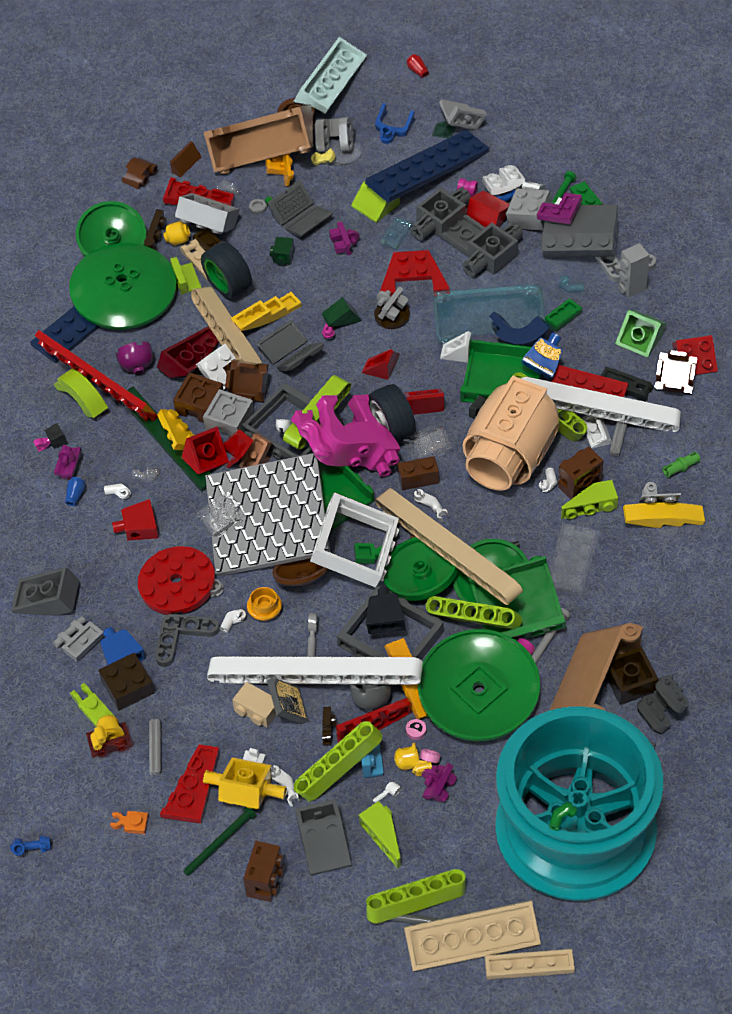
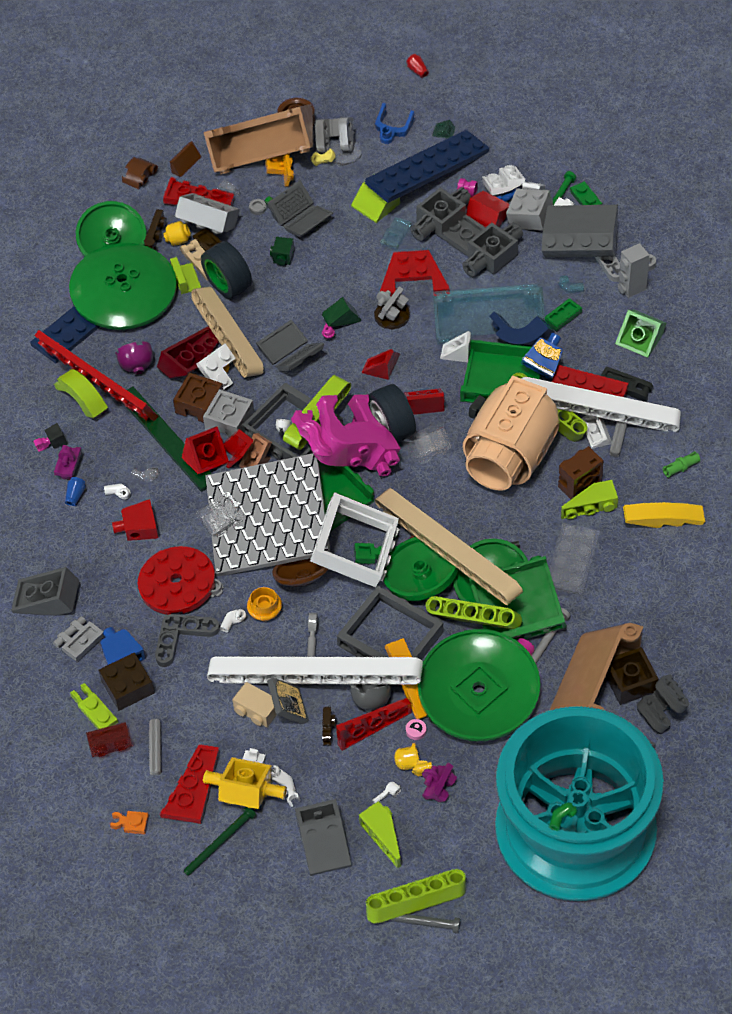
(19, 846): blue bar -> none
(106, 729): yellow piece -> none
(177, 429): yellow wing -> none
(247, 379): reddish brown panel -> none
(264, 871): reddish brown piece -> none
(267, 312): yellow slope -> none
(331, 76): light aqua arch -> none
(338, 761): lime beam -> none
(346, 238): magenta hips -> none
(372, 763): dark azure bracket -> none
(384, 613): black torso -> none
(418, 473): reddish brown brick -> none
(430, 755): bright pink tile -> none
(432, 502): white arm -> none
(462, 115): light grey bracket -> none
(472, 935): tan plate -> none
(529, 964): tan plate -> none
(550, 482): white arm -> none
(560, 213): magenta plate -> none
(650, 495): light grey hinge -> none
(675, 372): panel -> none
(702, 349): red bracket -> none

